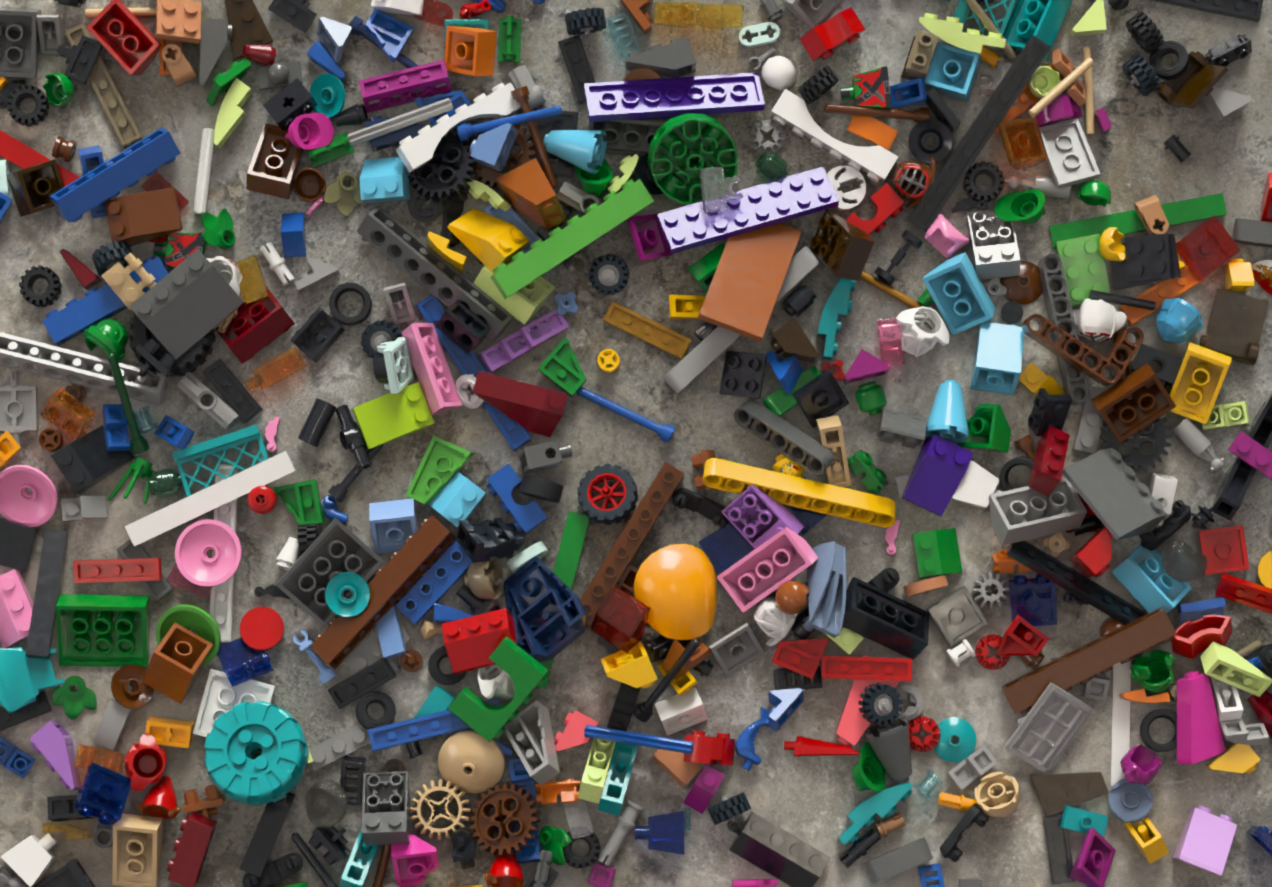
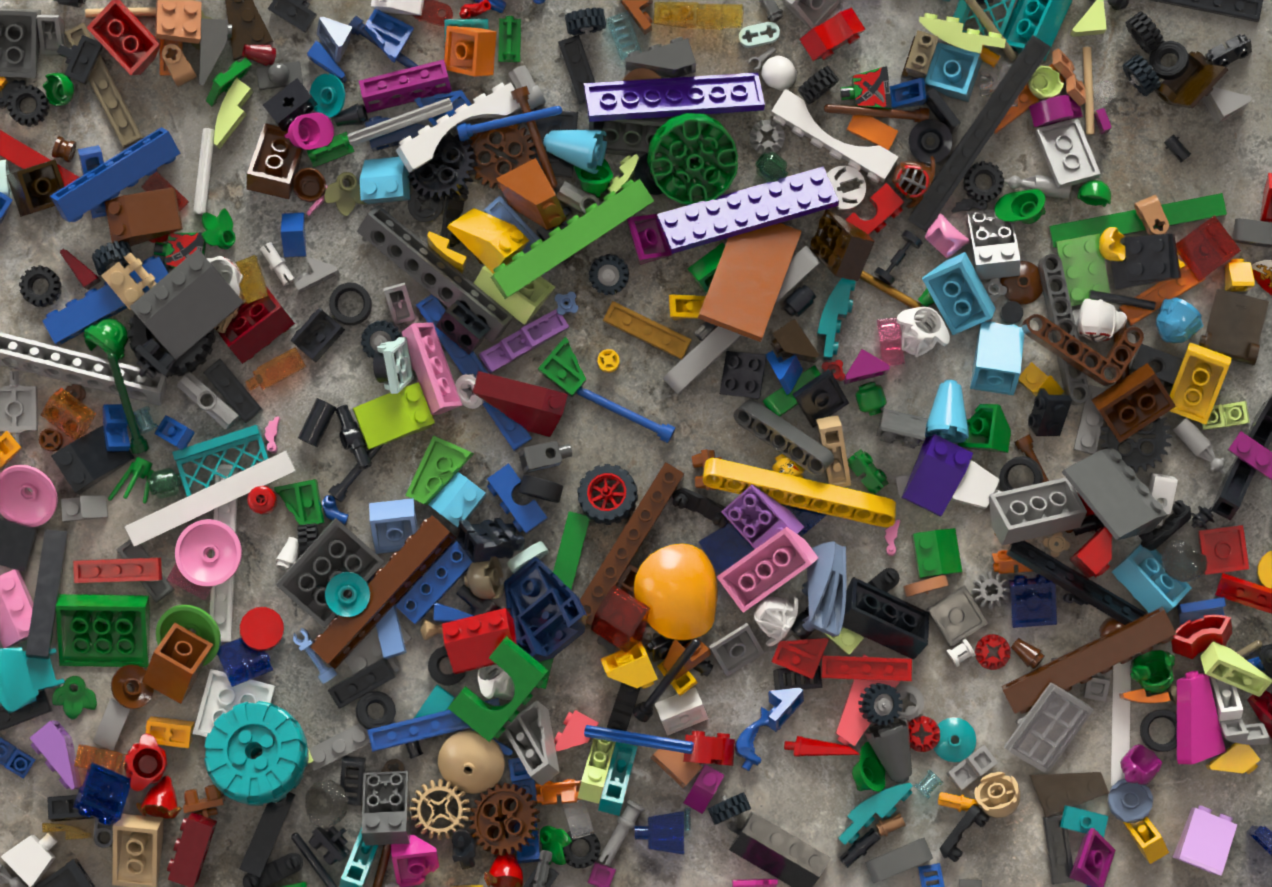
(273, 590): black piece -> none
(411, 661): reddish brown tile -> none
(487, 194): yellowish green slope -> none
(494, 146): medium blue slope -> none
(717, 189): clear plate -> none
(791, 597): dark orange hair -> none
(1022, 639): red slope -> none
(1023, 143): clear orange slope -> none
(1049, 460): dark red brick -> none
(1062, 86): tan bar -> none

